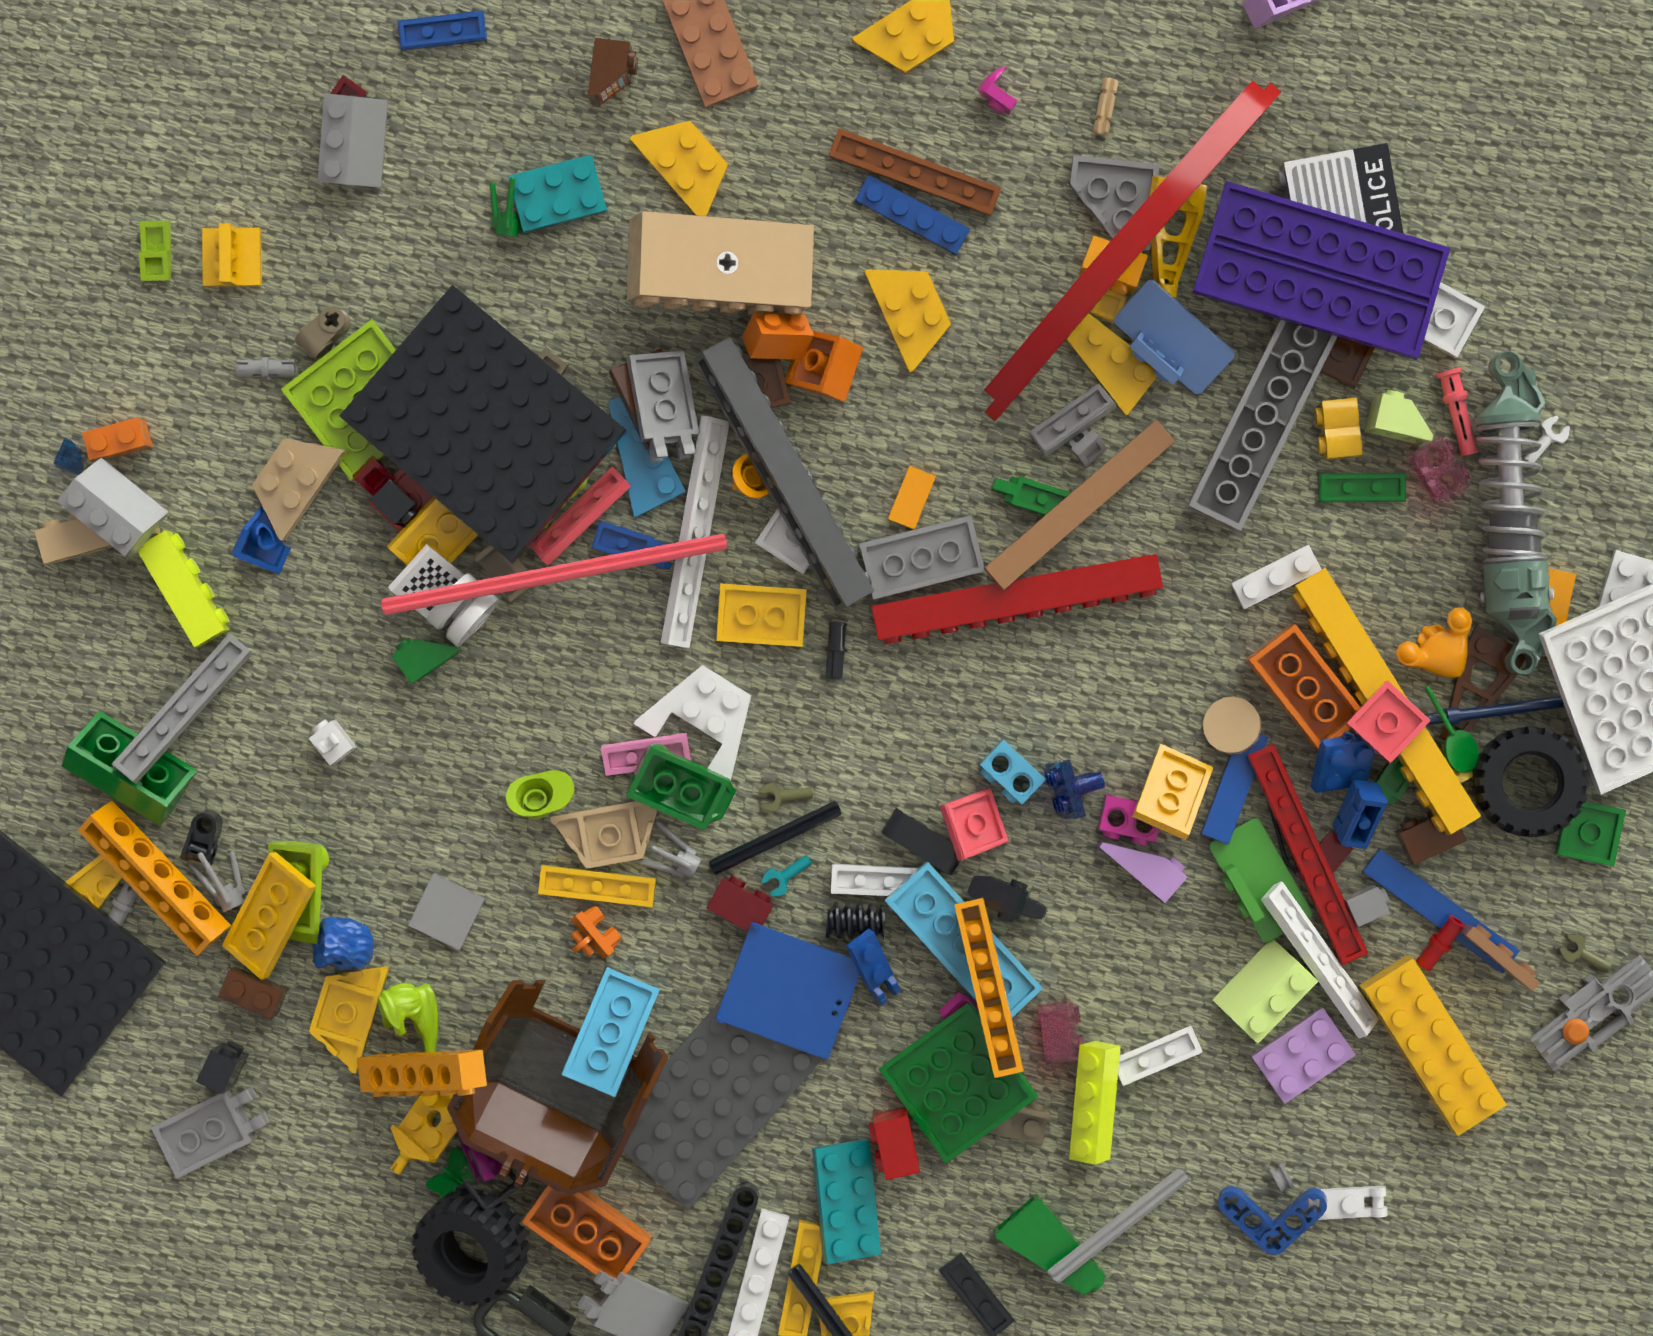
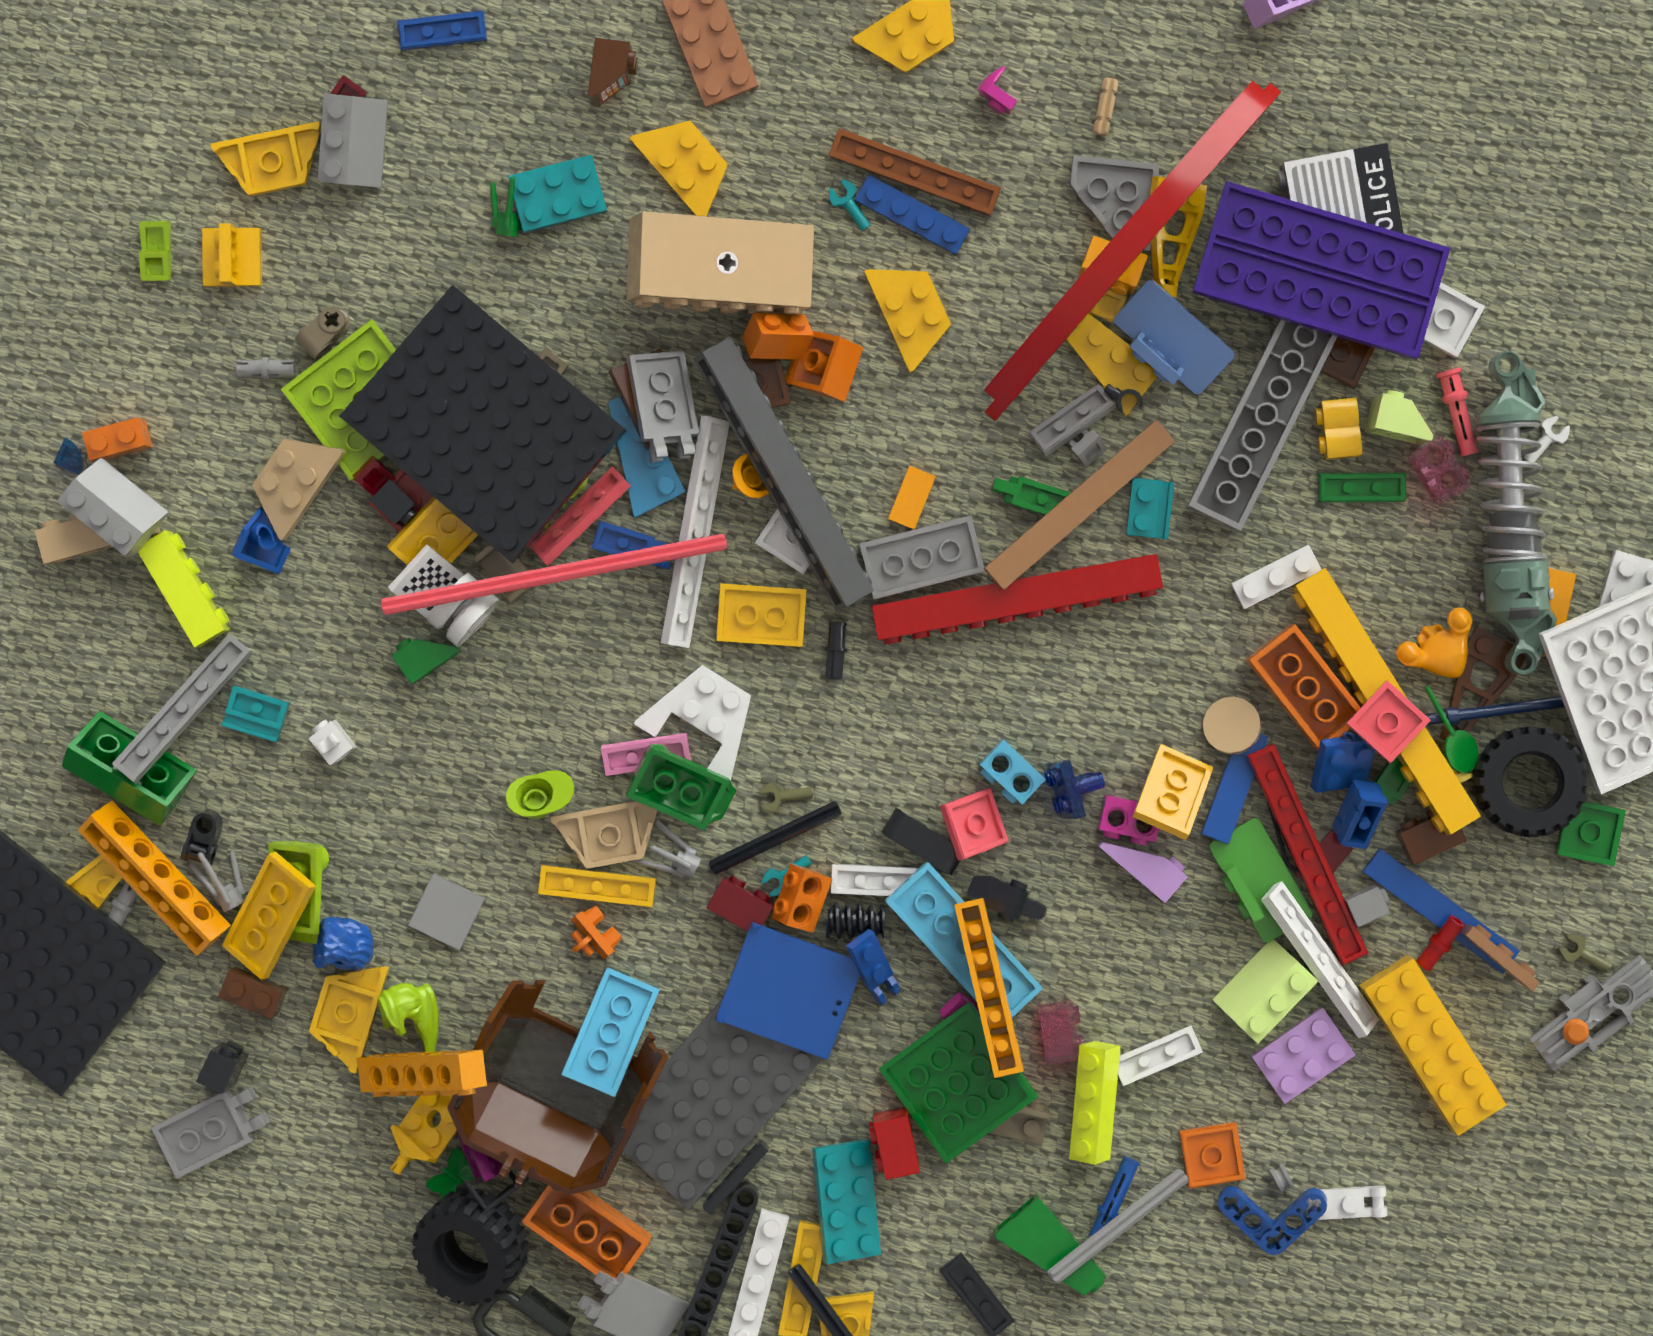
(255, 713): none -> teal plate
(271, 158): none -> yellow wing
(735, 1176): none -> black tile
(805, 899): none -> orange brick
(849, 204): none -> teal bar
(1117, 395): none -> black piece
(1128, 1167): none -> blue pin
(1149, 508): none -> teal plate
(1212, 1155): none -> orange tile

